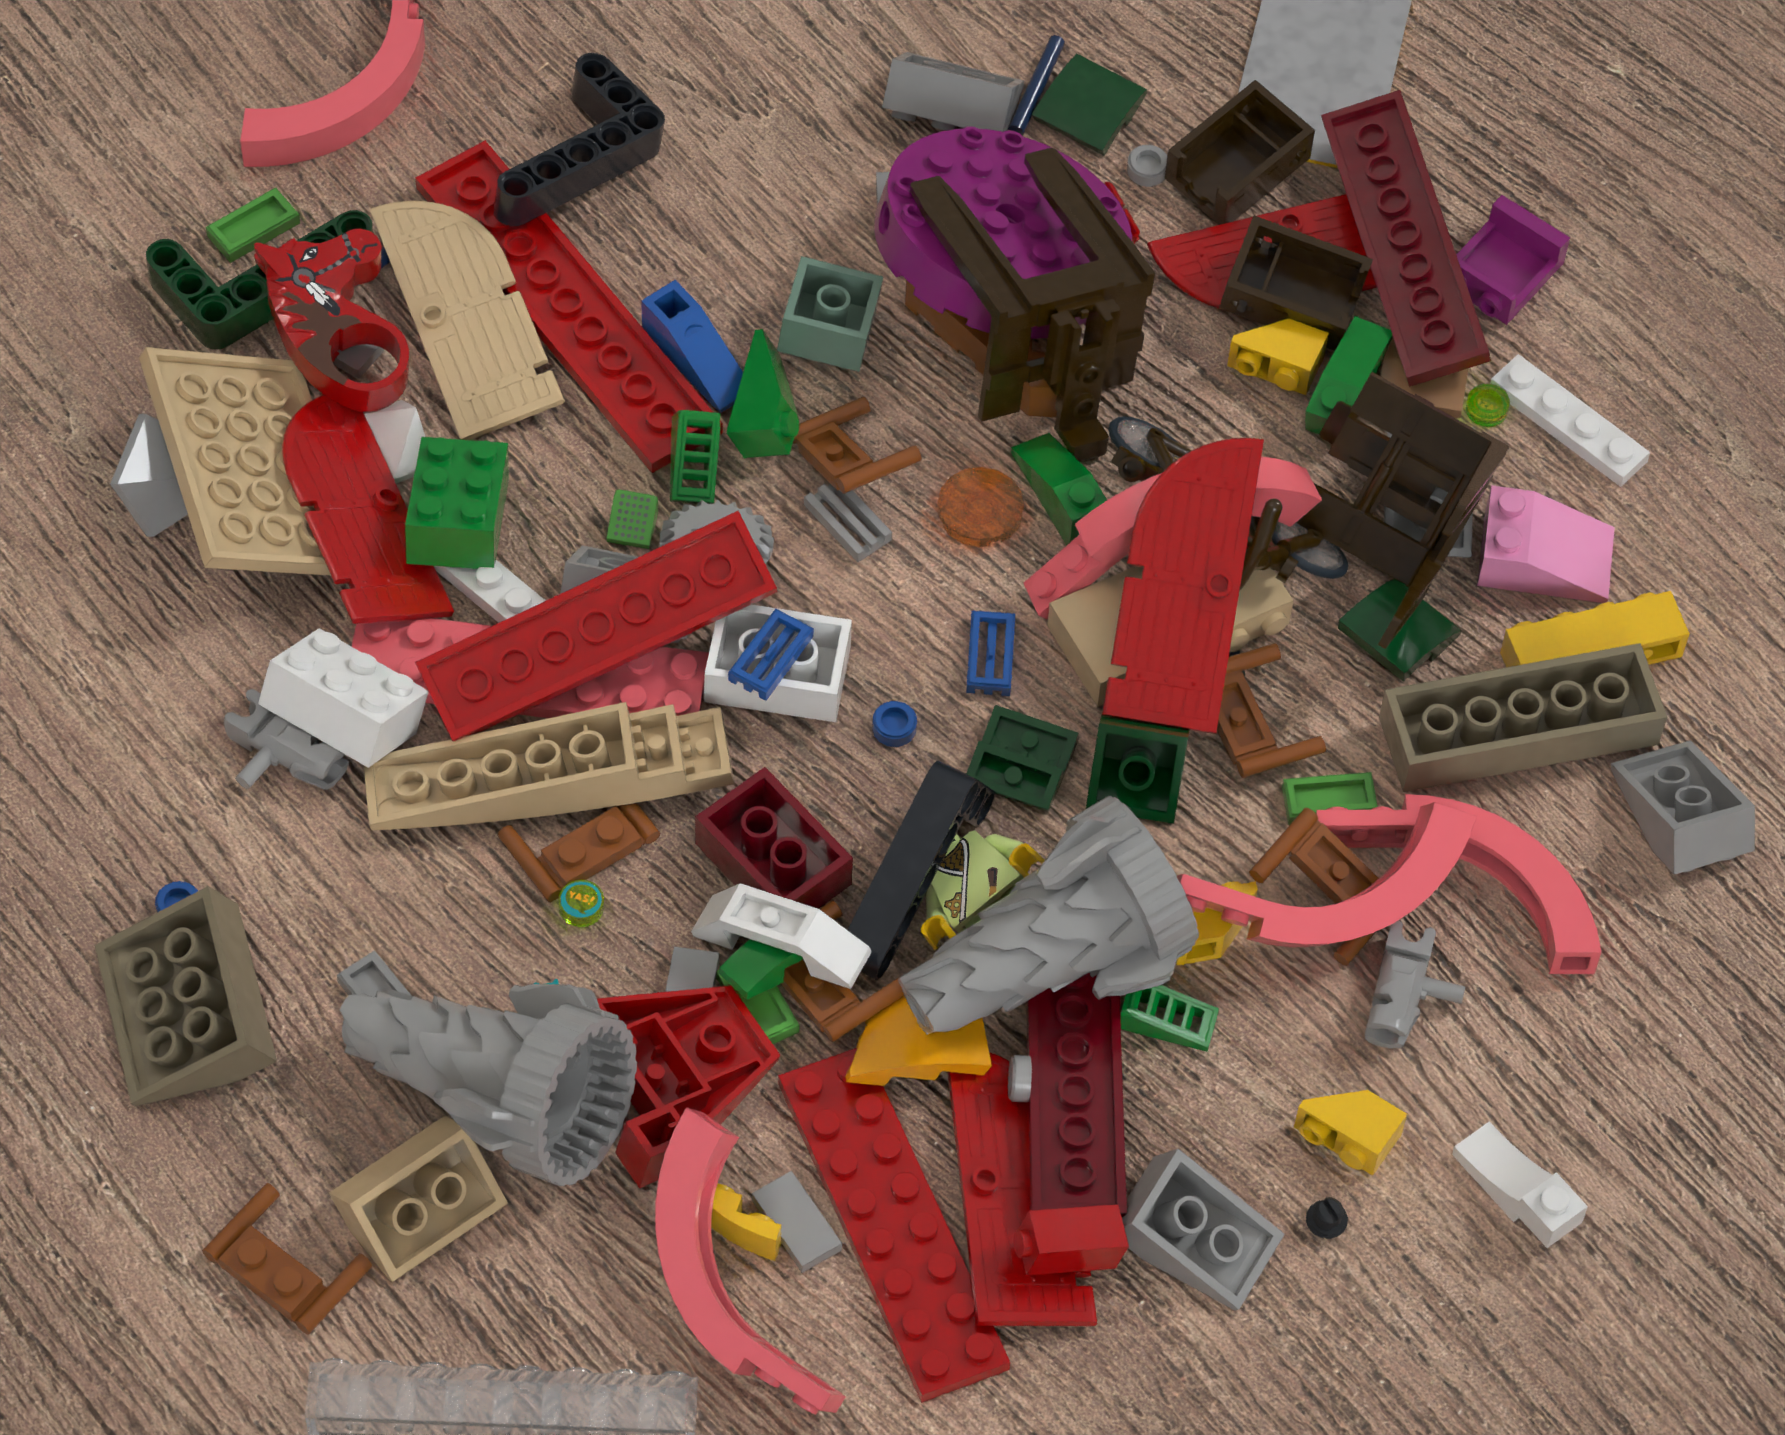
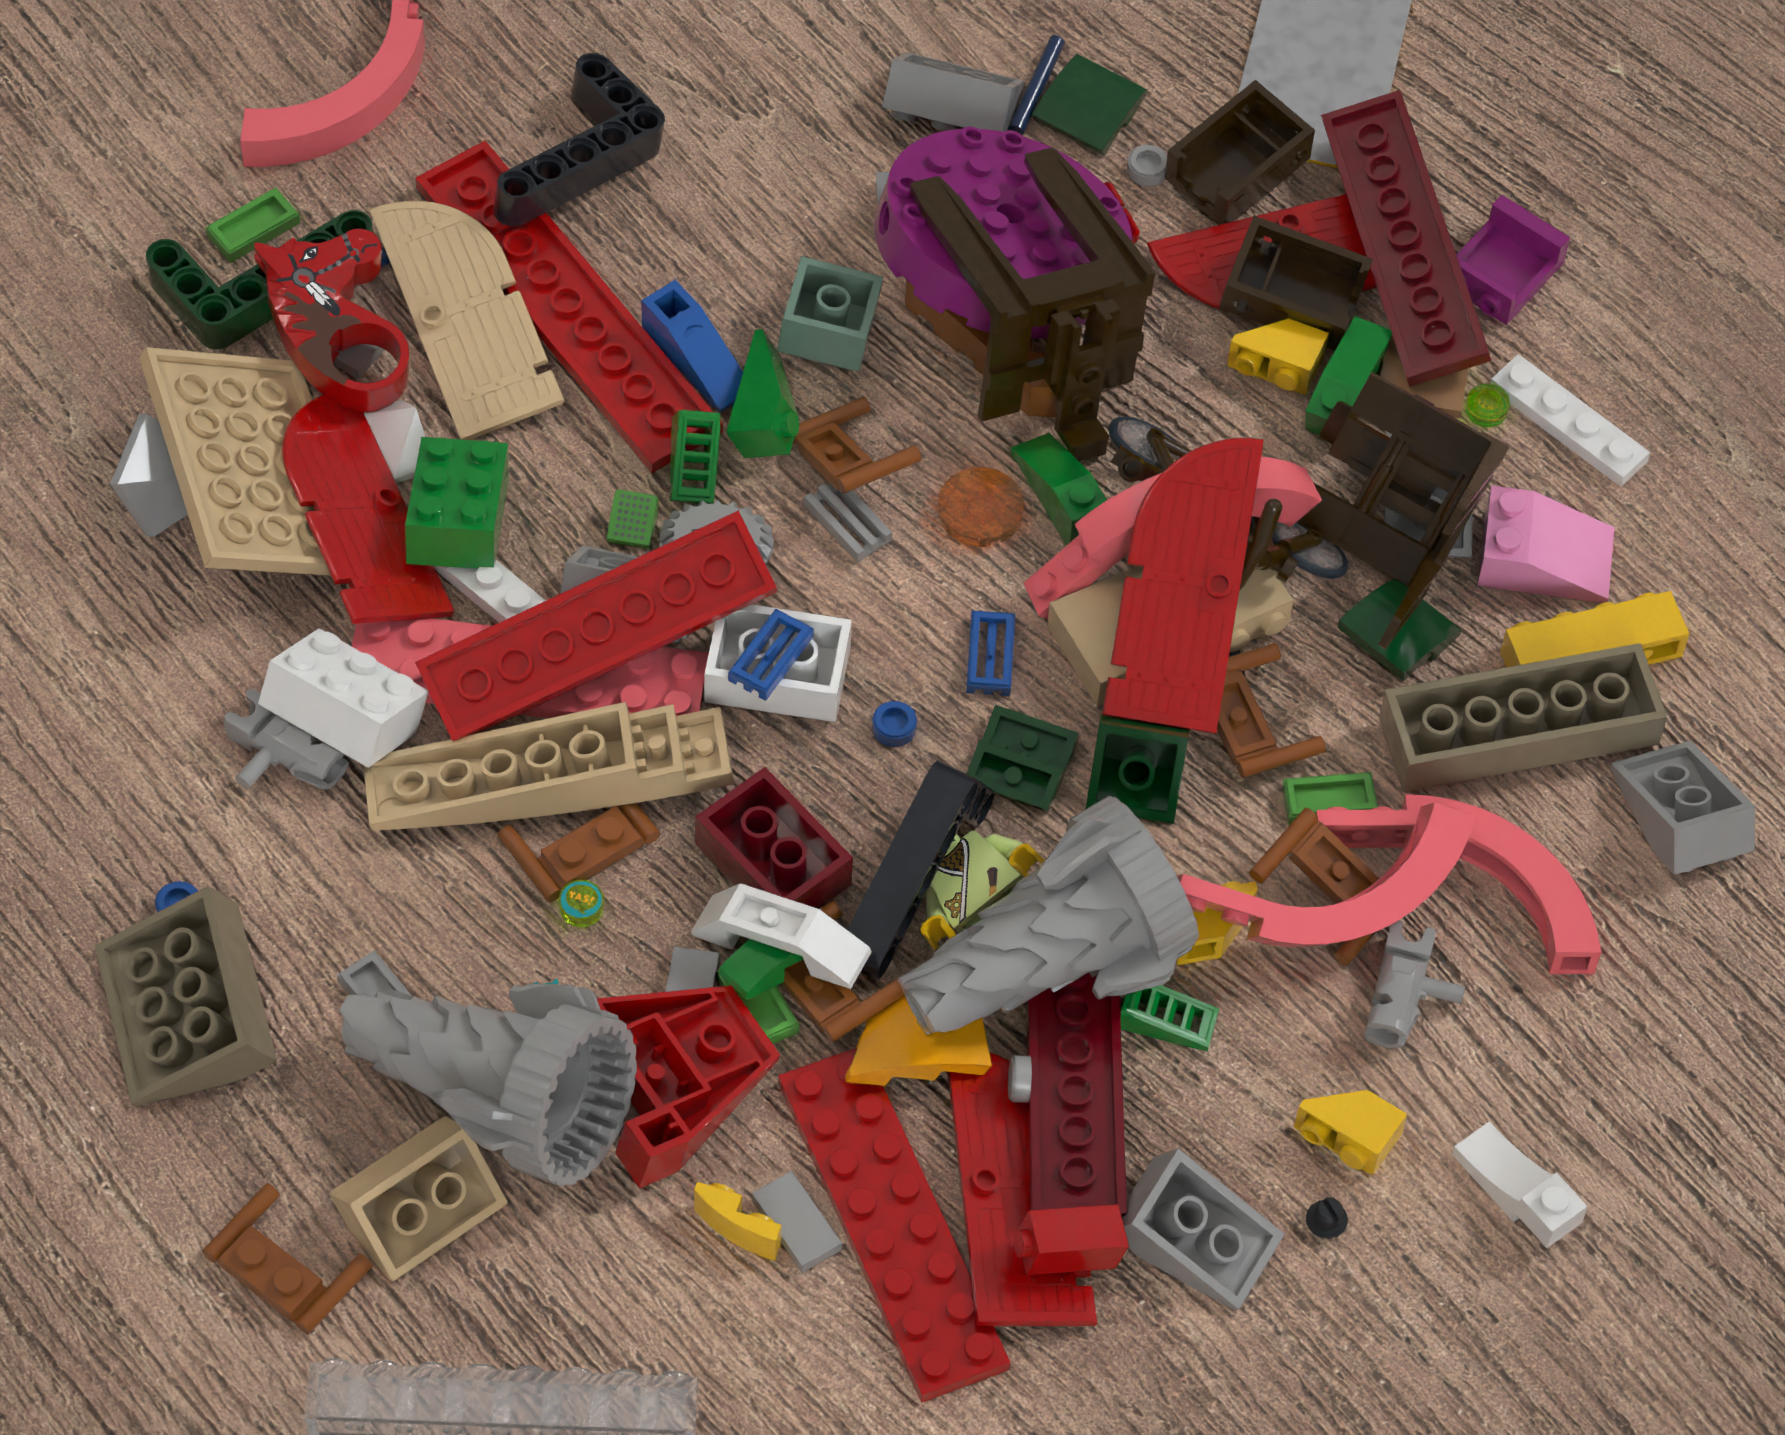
(690, 1269): coral arch -> none

